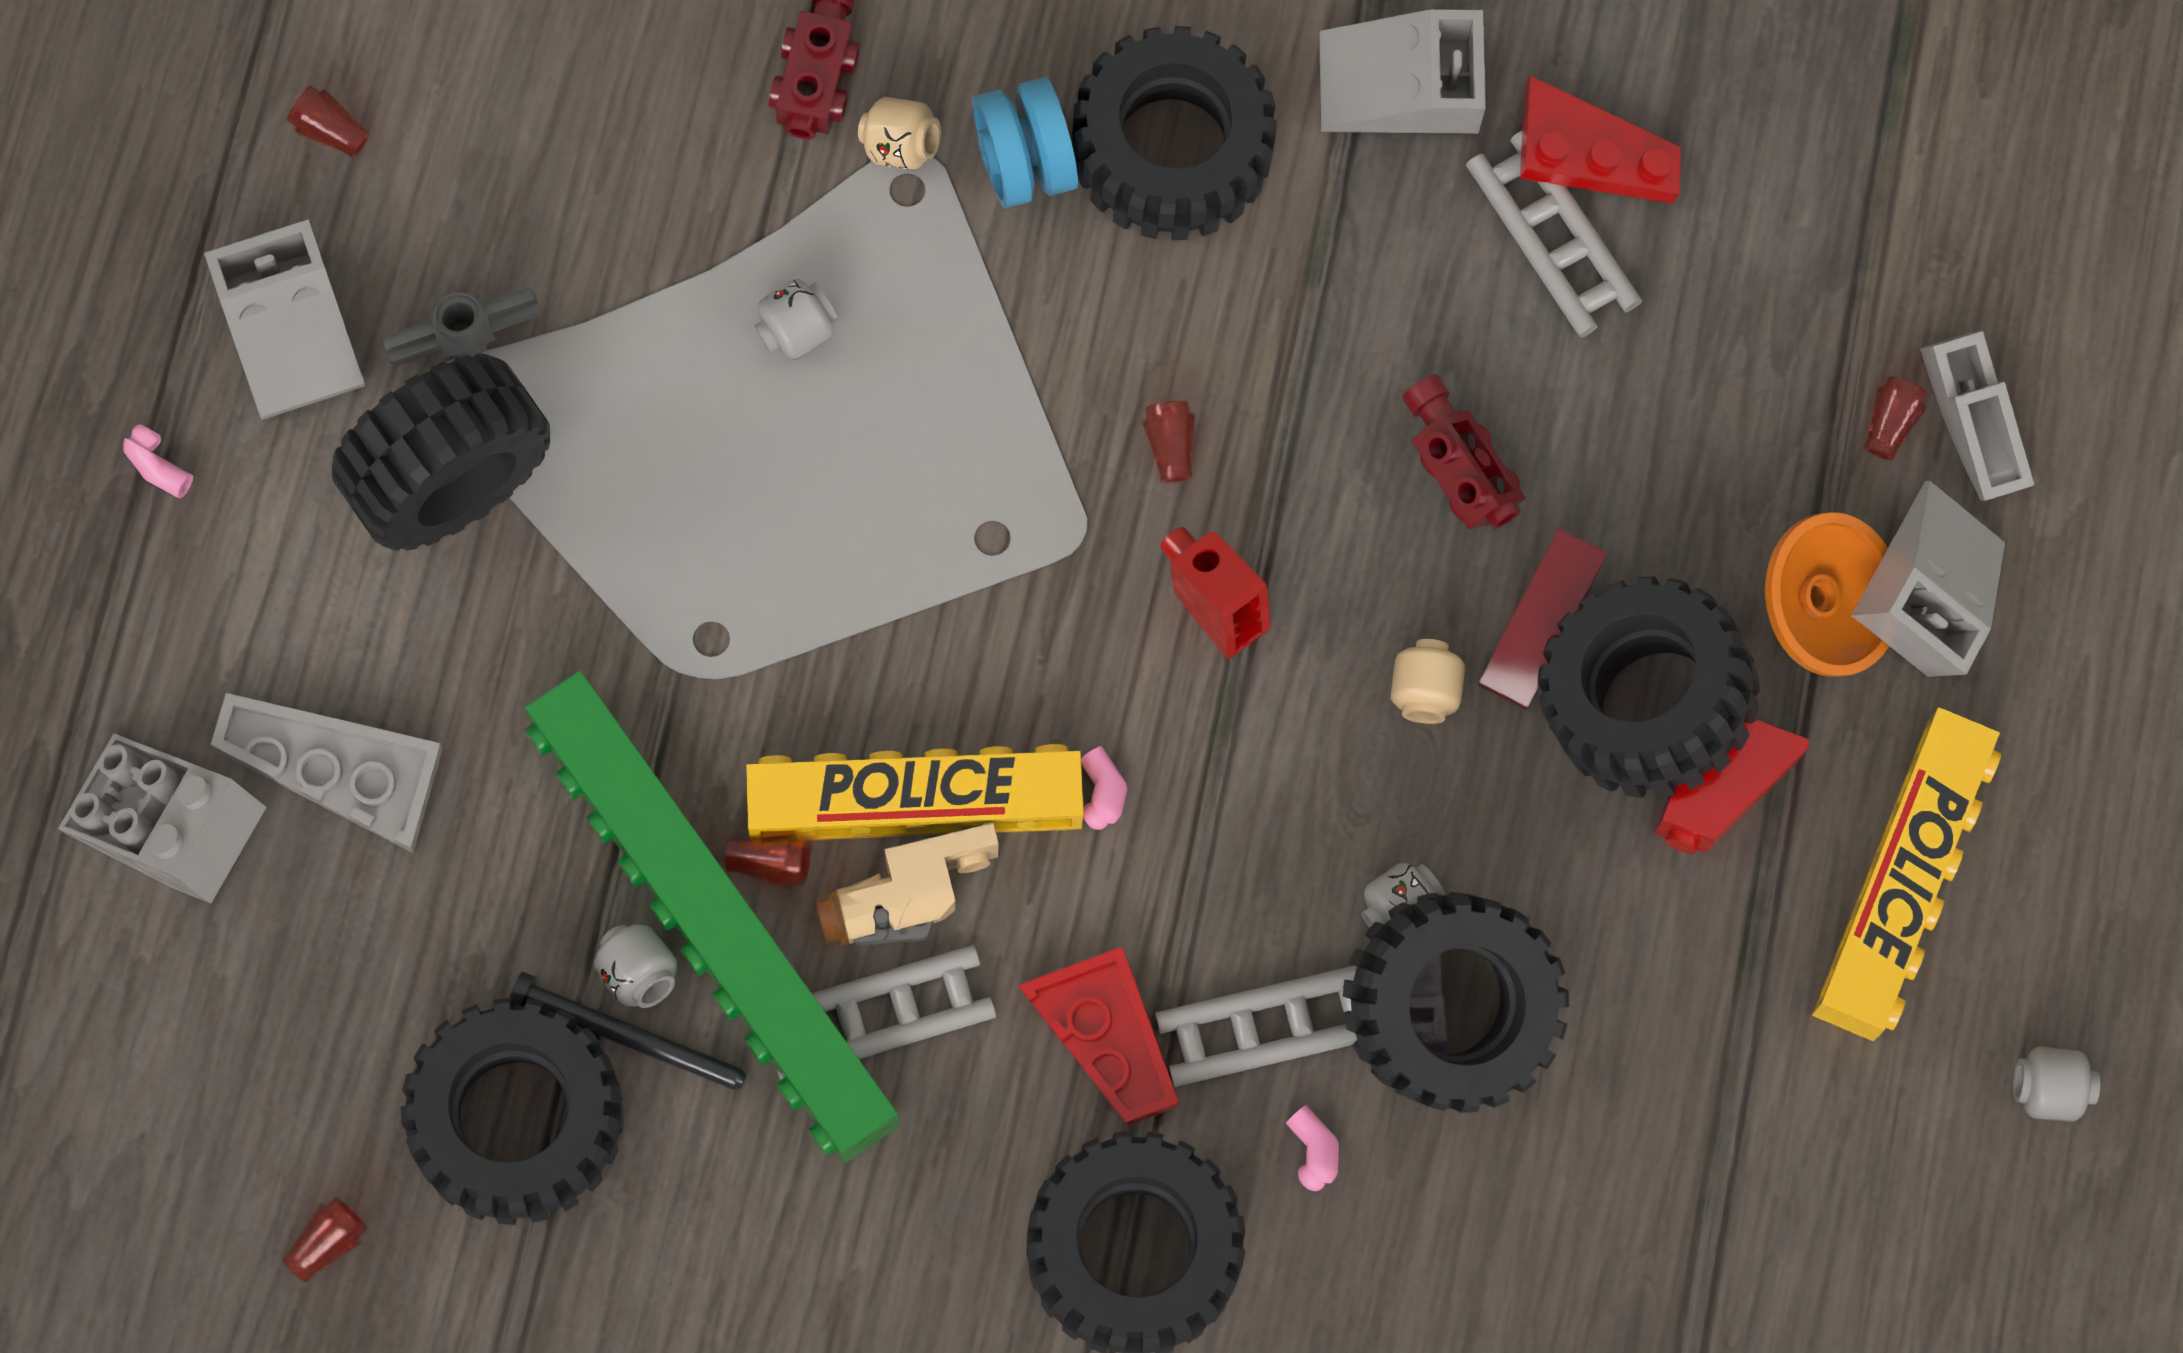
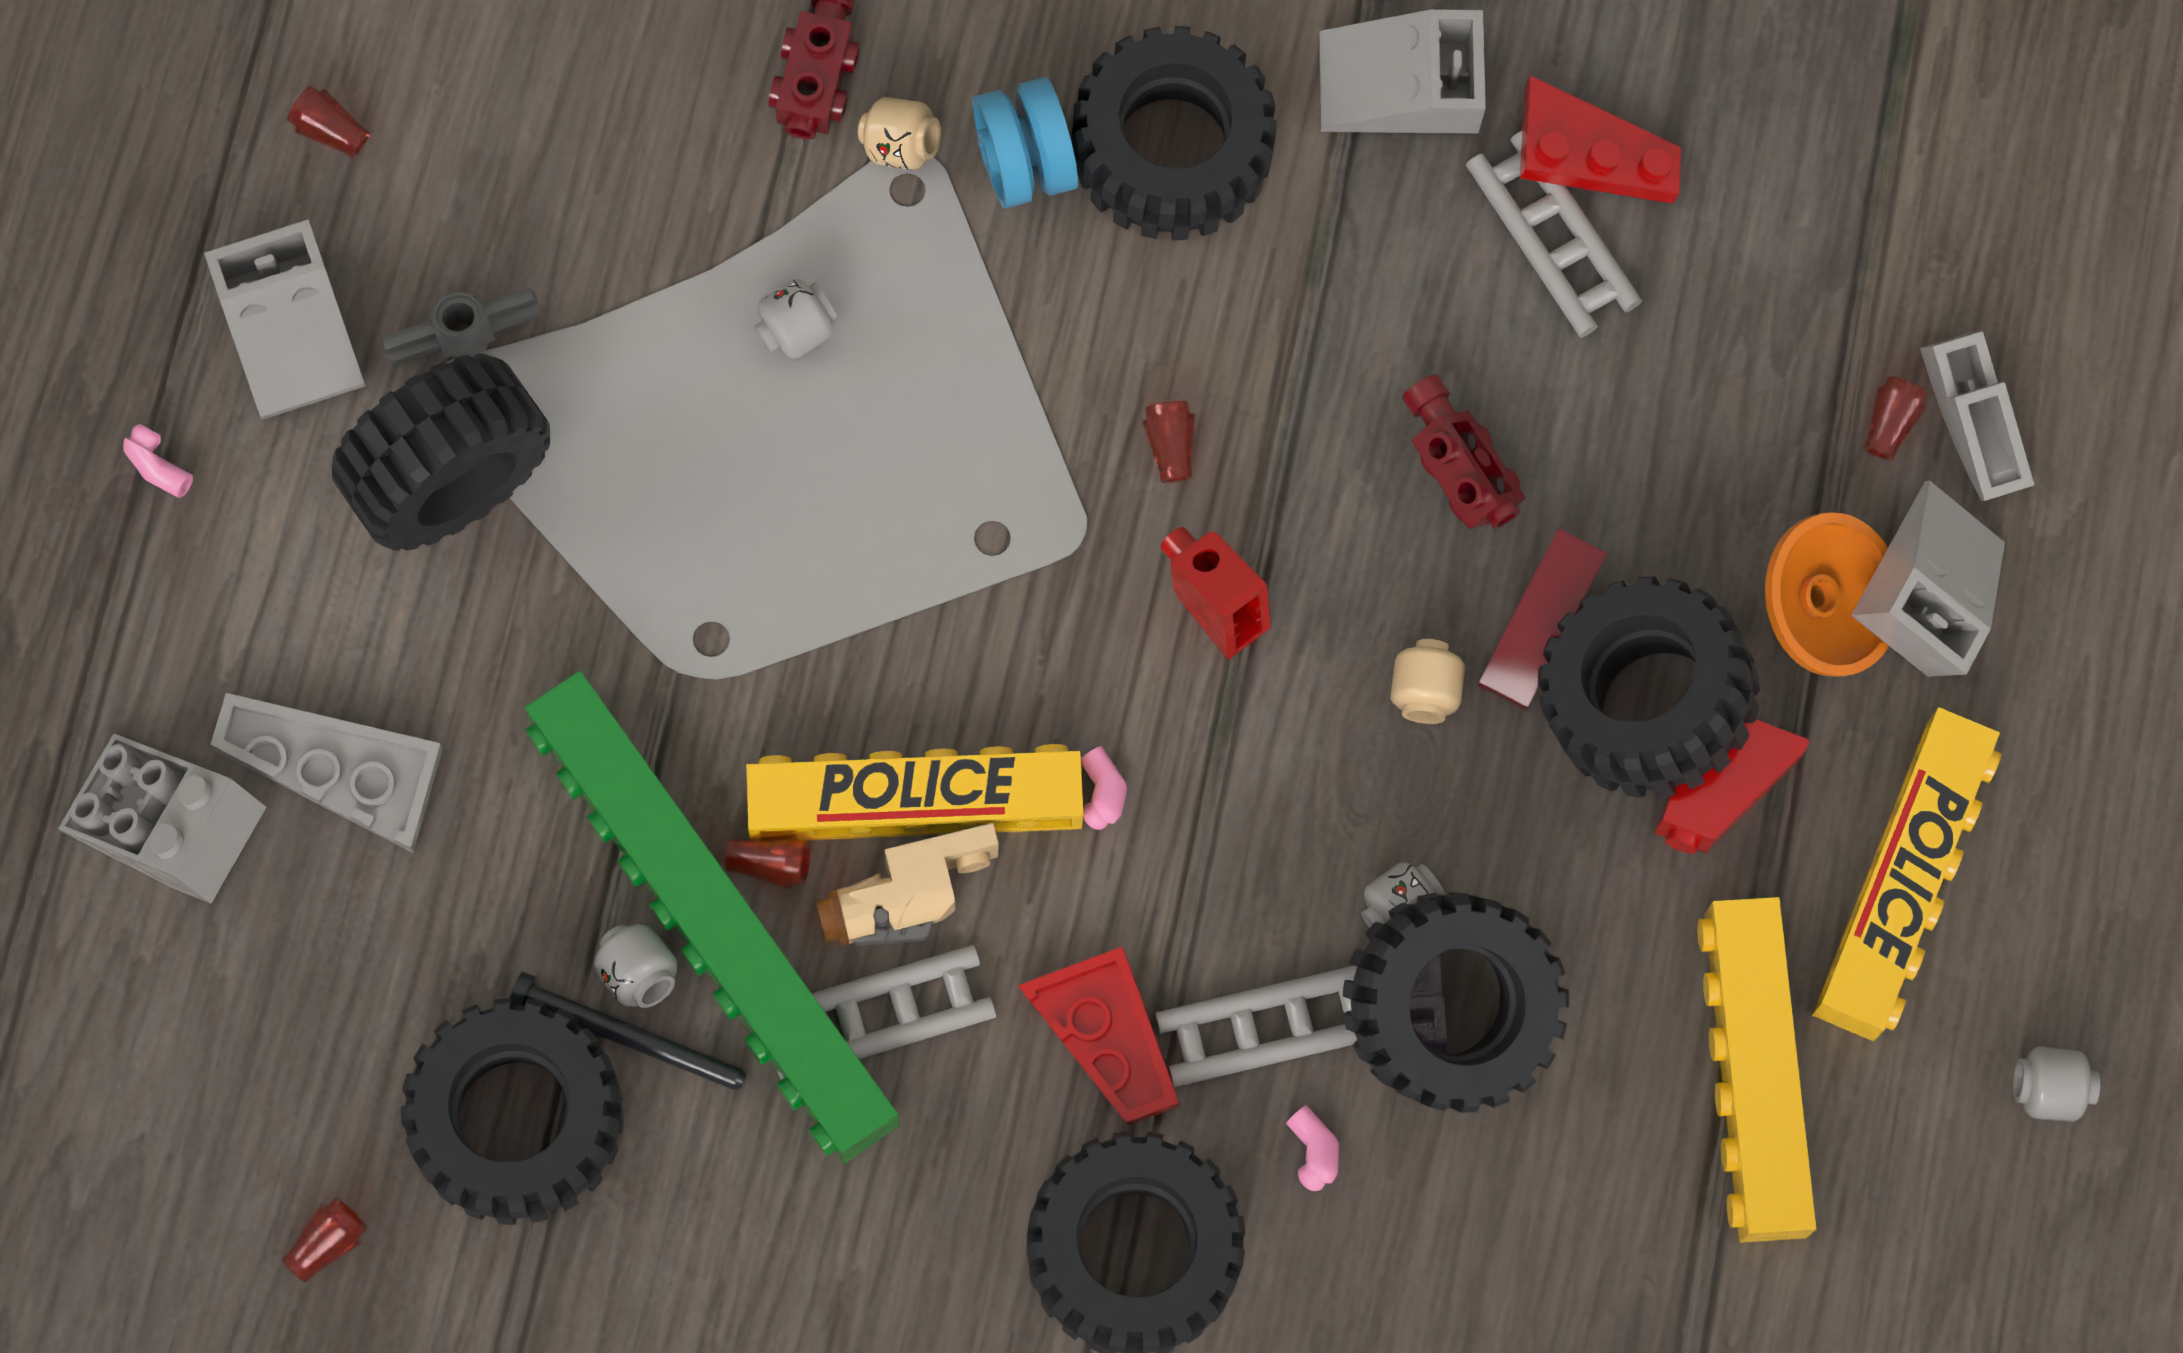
(1758, 1070): none -> yellow brick

